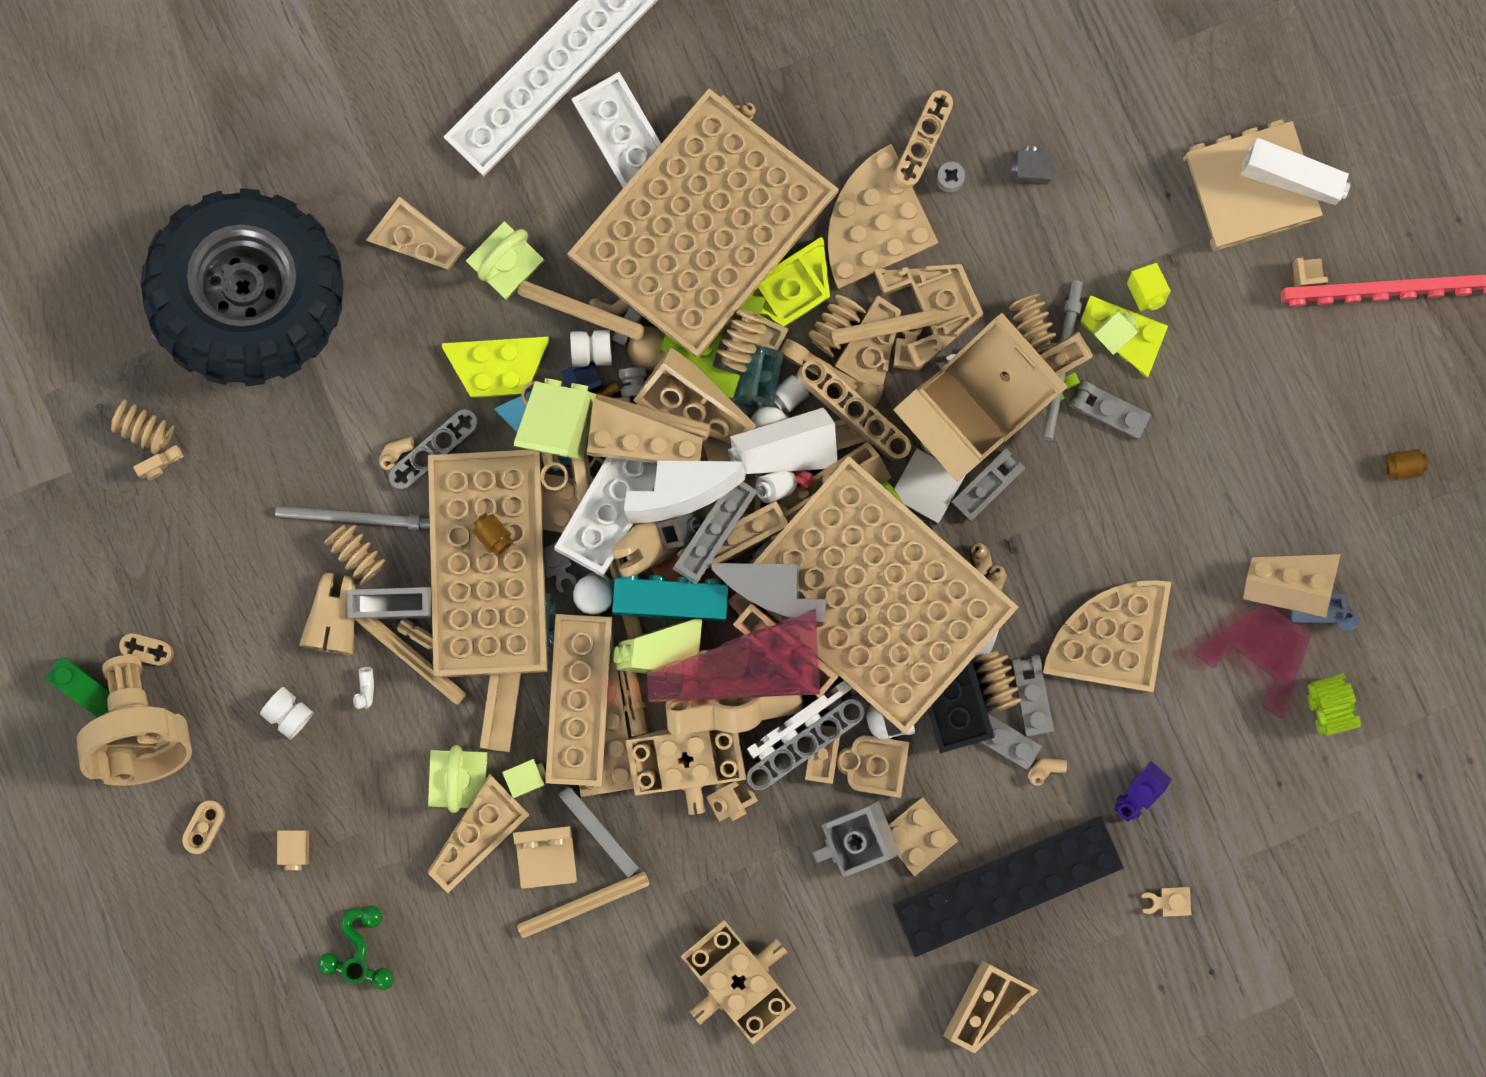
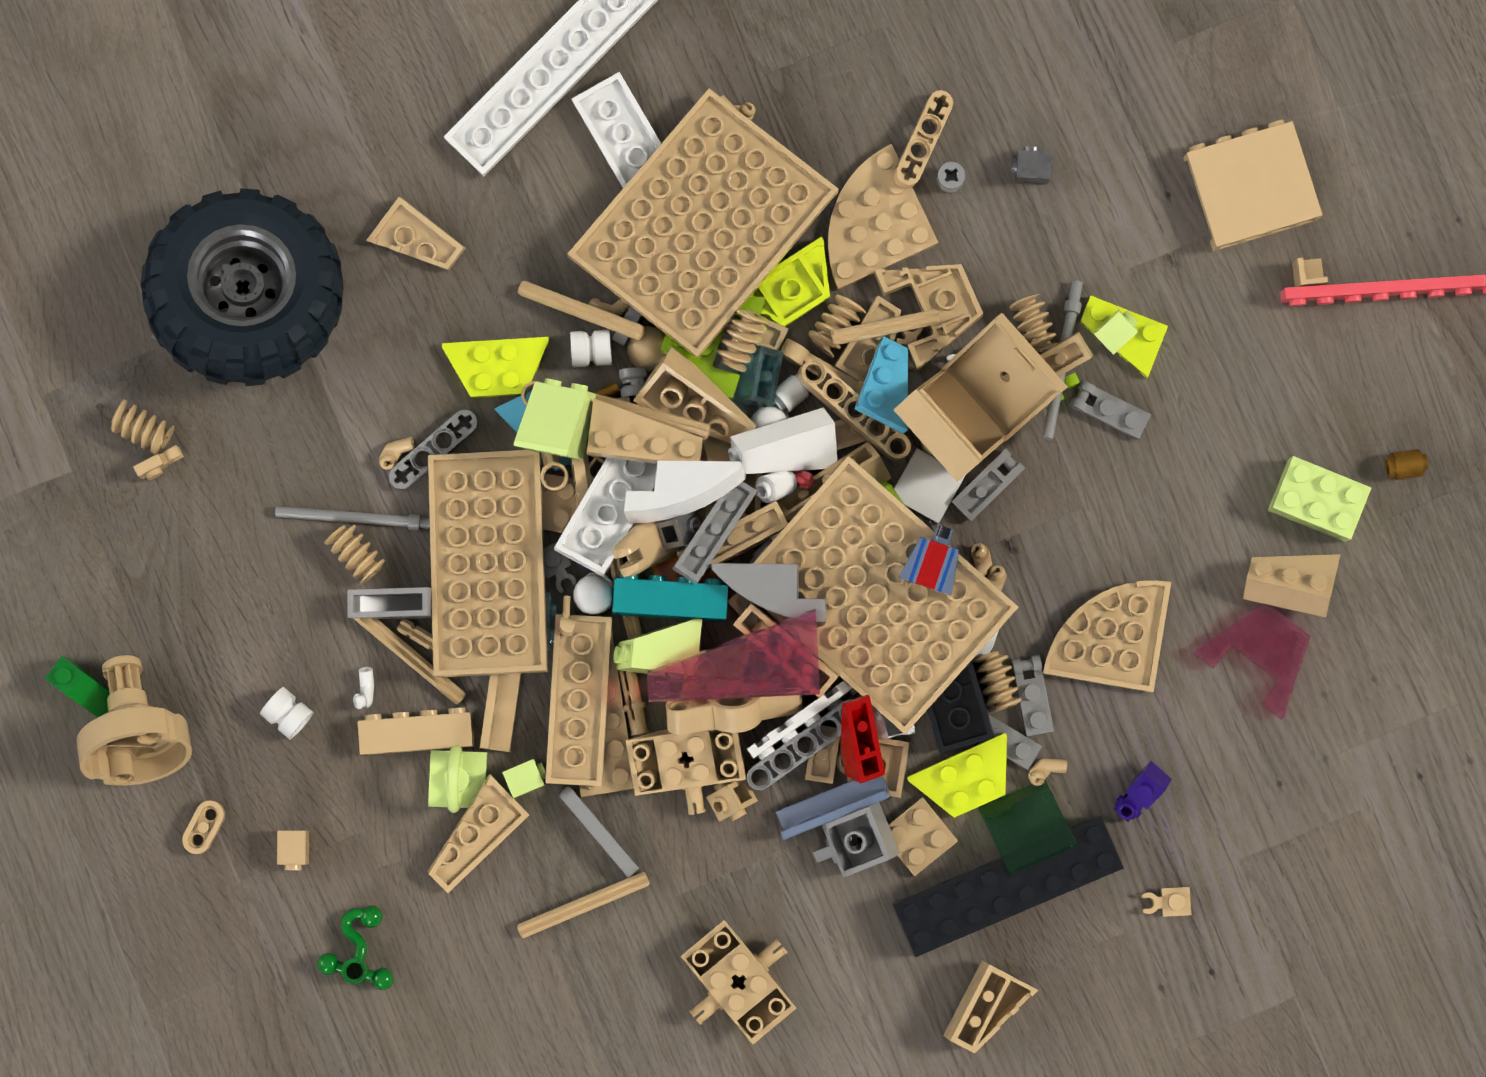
(148, 643): tan beam -> none
(328, 623): tan piece -> none
(415, 733): none -> tan brick
(492, 534): pearl gold brick -> none
(505, 260): yellowish green tile -> none
(545, 857): tan bracket -> none
(567, 625): none -> tan hand
(583, 375): dark blue panel -> none
(831, 805): none -> sand blue fence
(860, 741): none -> red slope
(885, 384): none -> medium azure wing
(933, 562): none -> torso
(967, 777): none -> neon yellow wing
(1027, 826): none -> clear green piece
(1148, 287): neon yellow brick -> none
(1294, 172): white slope -> none
(1319, 499): none -> yellowish green brick
(1333, 705): lime brick -> none
(1337, 613): sand blue hinge -> none

